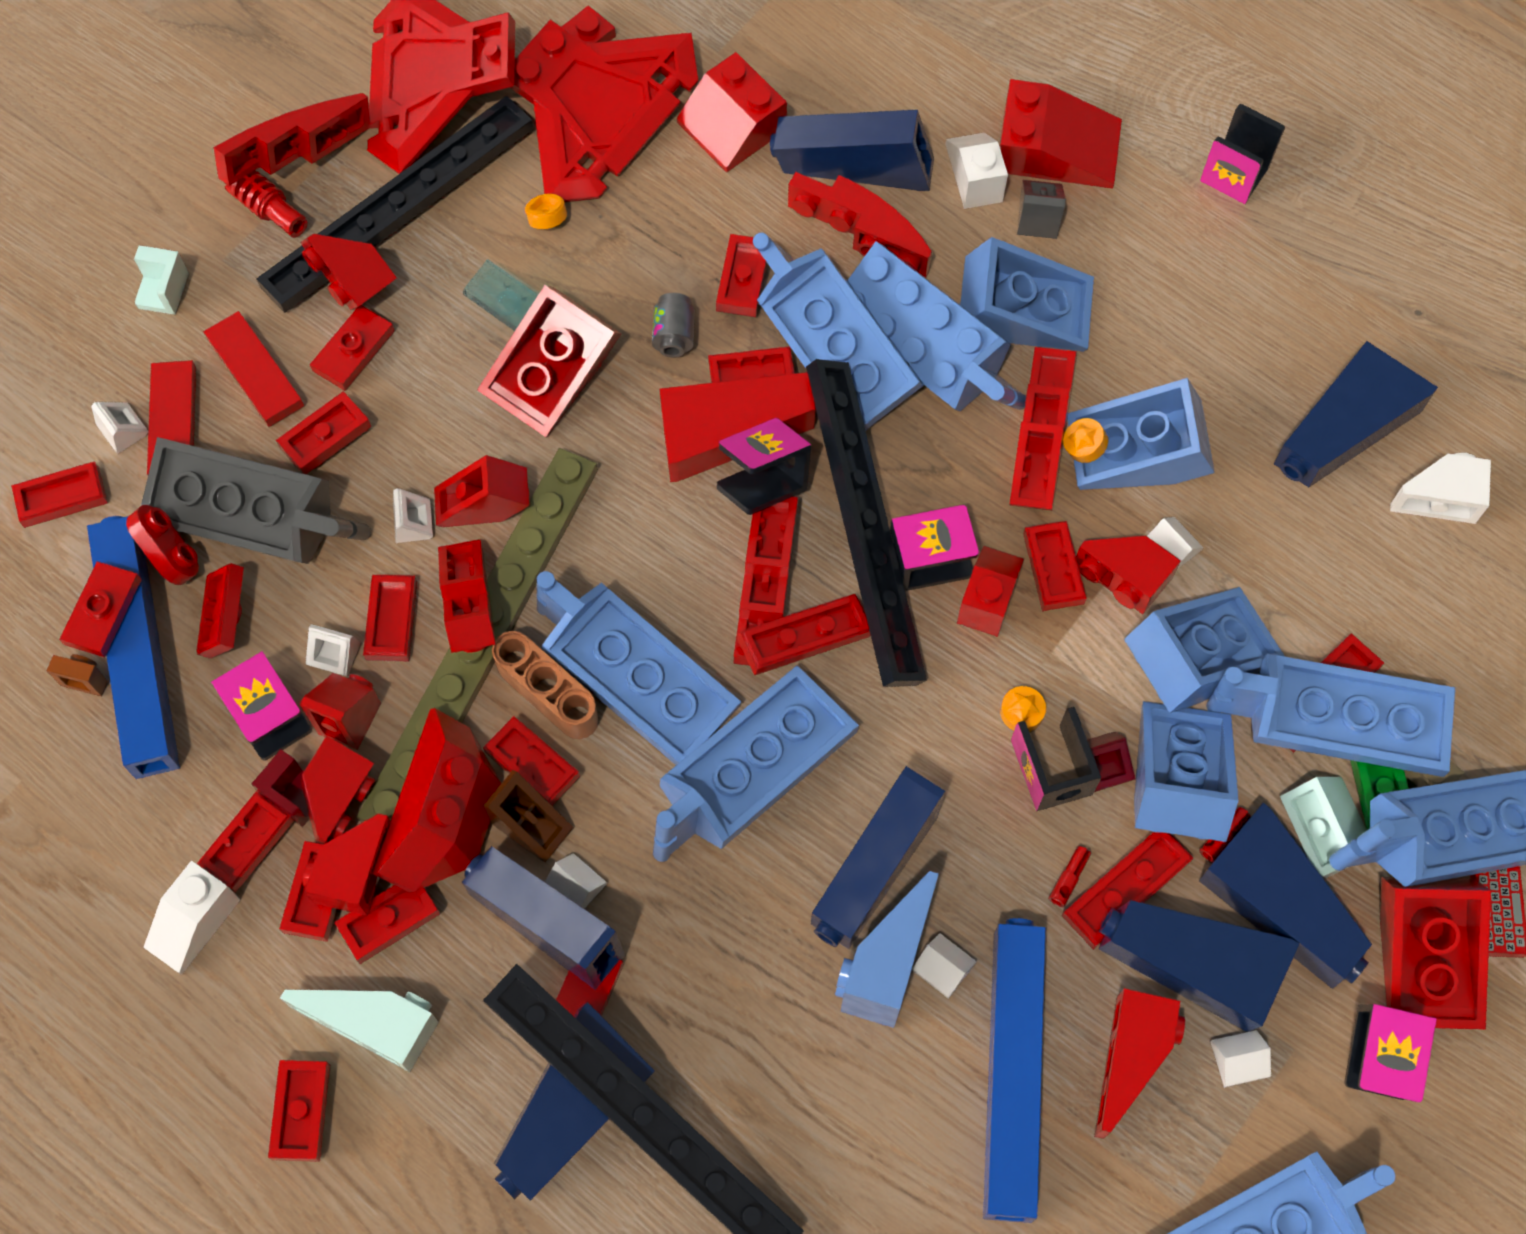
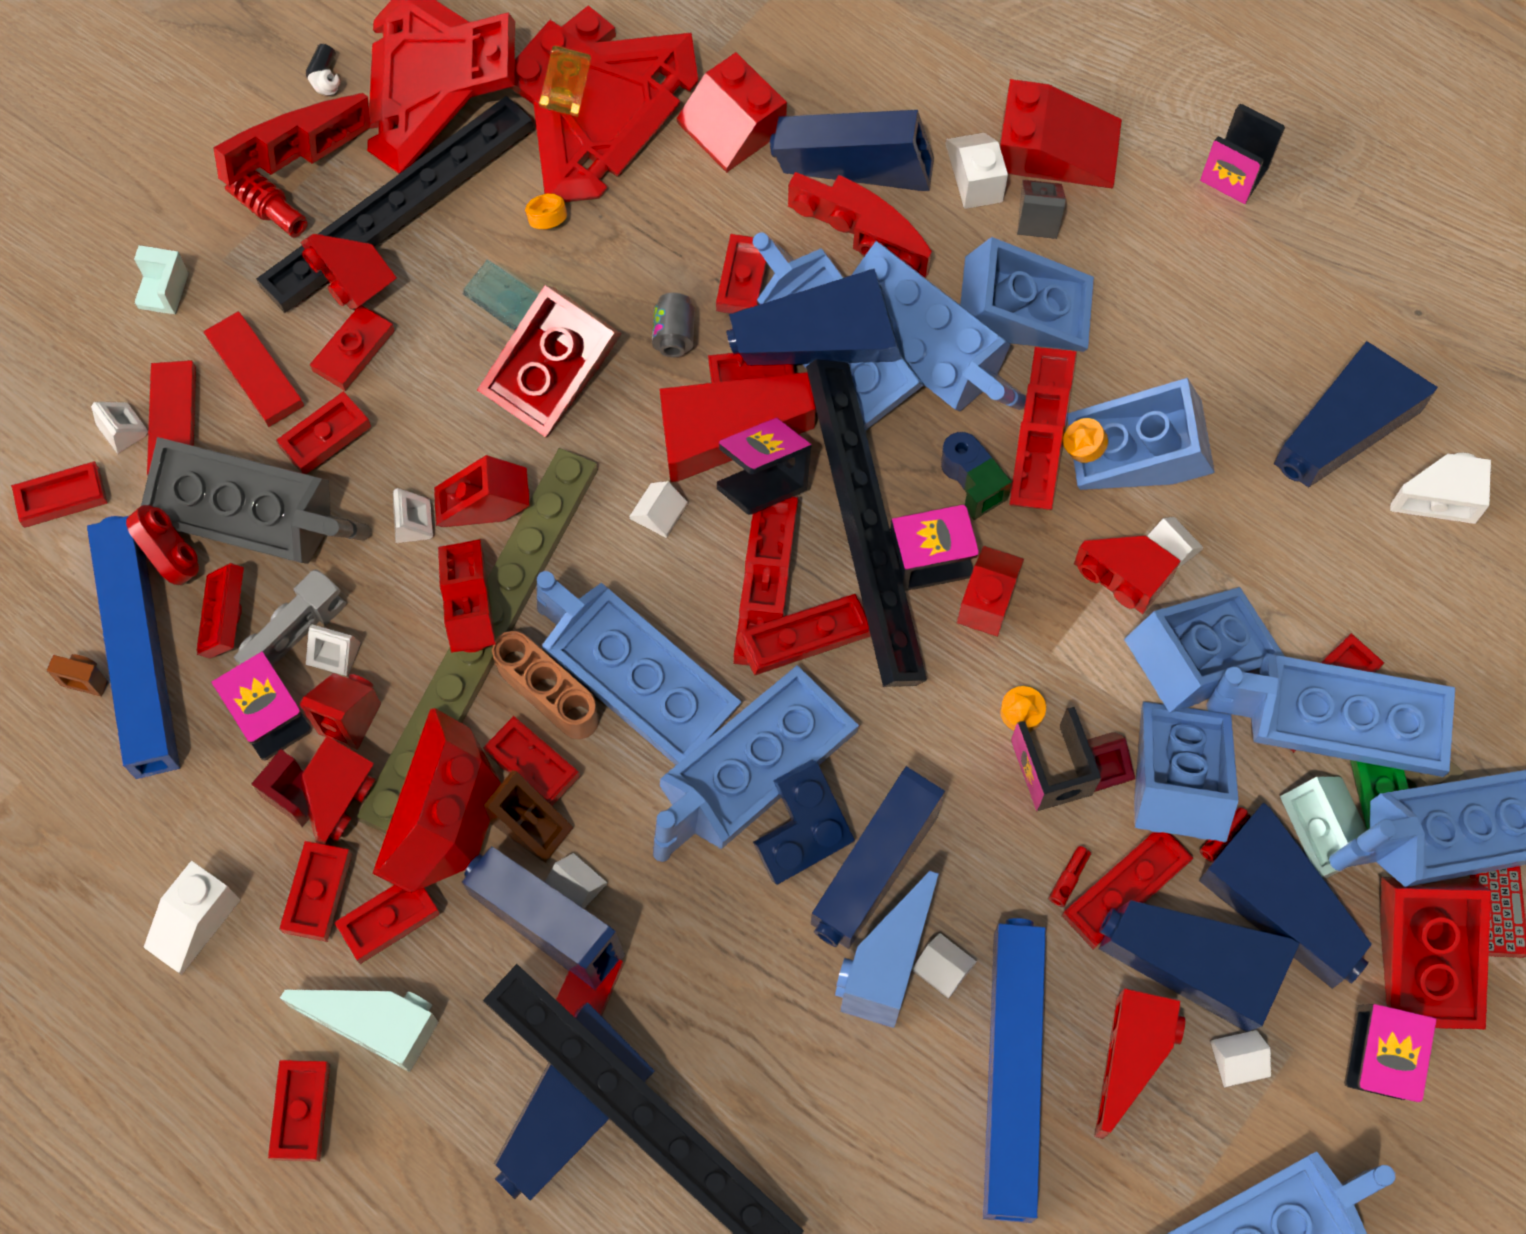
(100, 609): red plate -> none
(245, 841): red plate -> none
(314, 602): none -> light grey plate
(319, 73): none -> arm
(344, 867): red slope -> none
(390, 618): red tile -> none
(565, 80): none -> clear yellow bracket
(659, 508): none -> white slope
(815, 825): none -> dark blue plate
(827, 322): none -> dark blue slope
(976, 472): none -> leg
(1054, 566): red plate -> none

